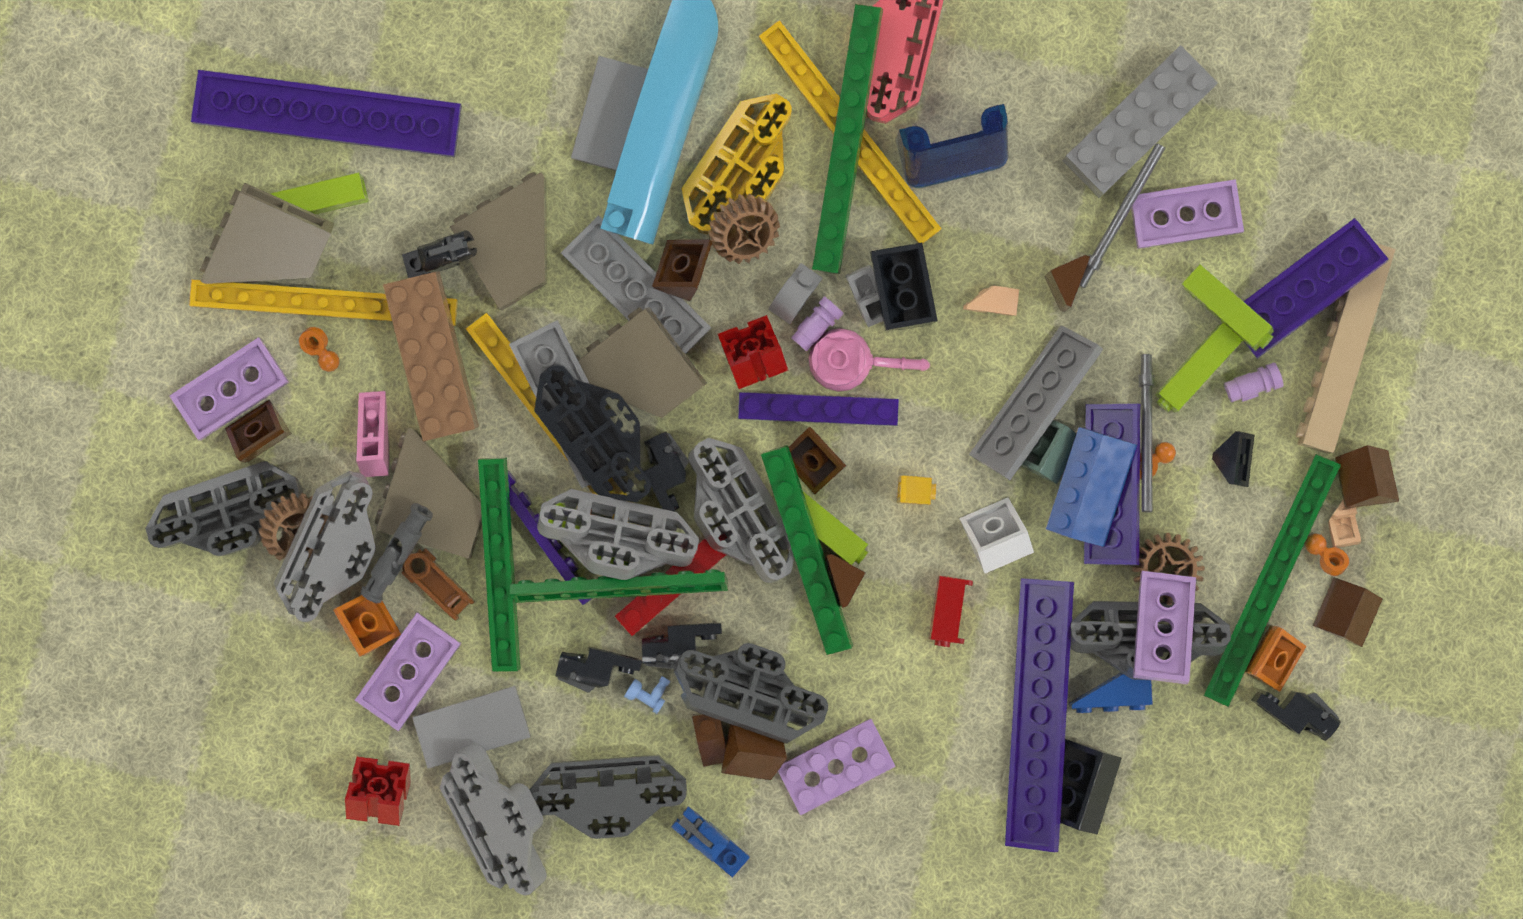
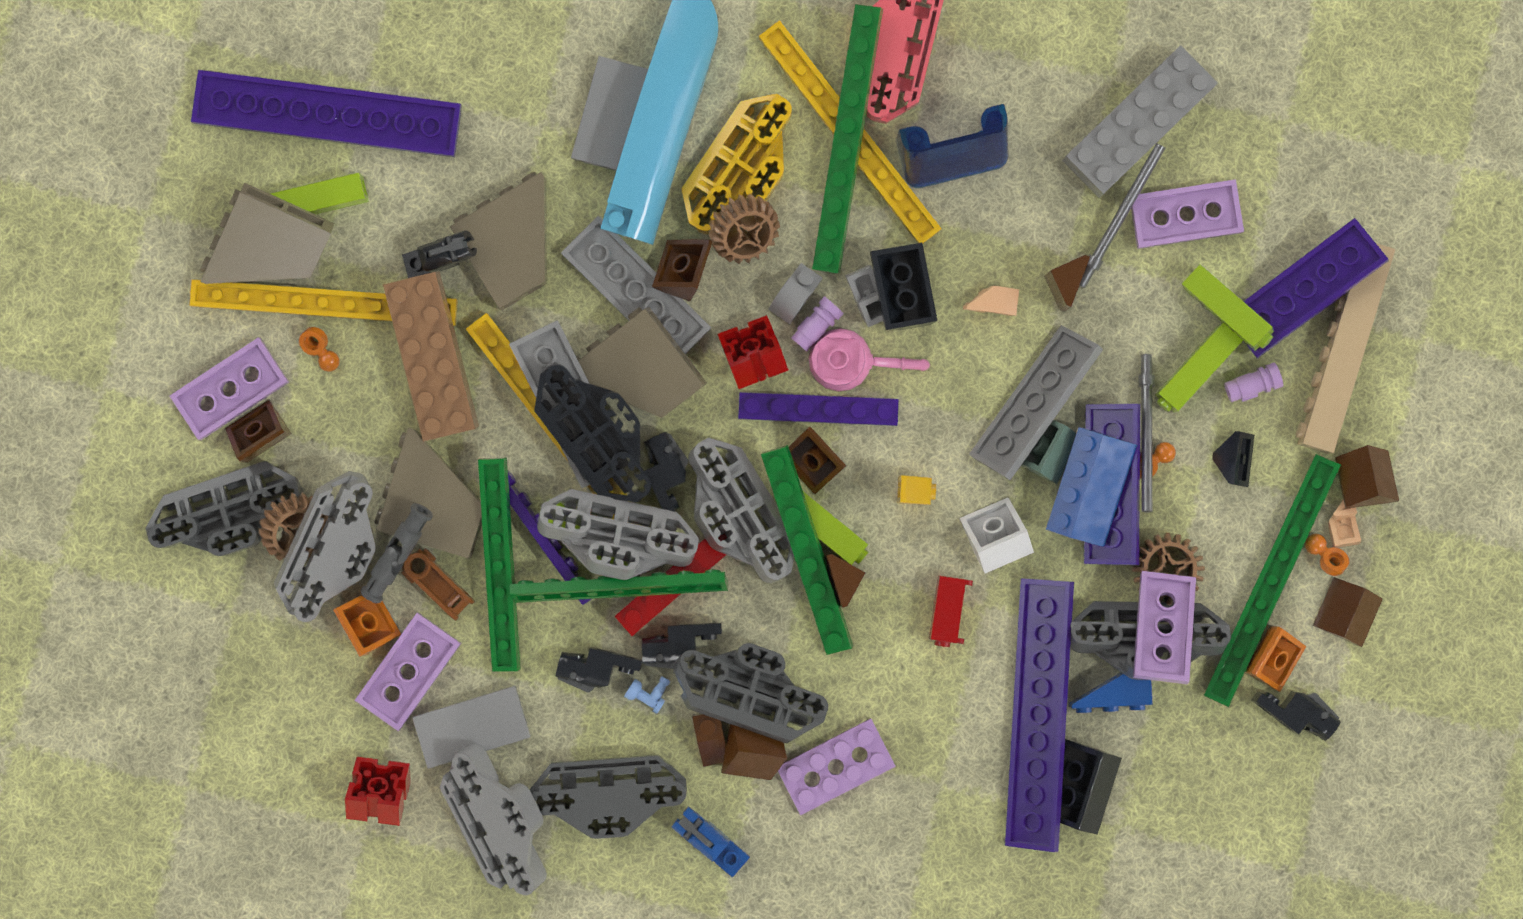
(372, 434): bright pink slope -> none

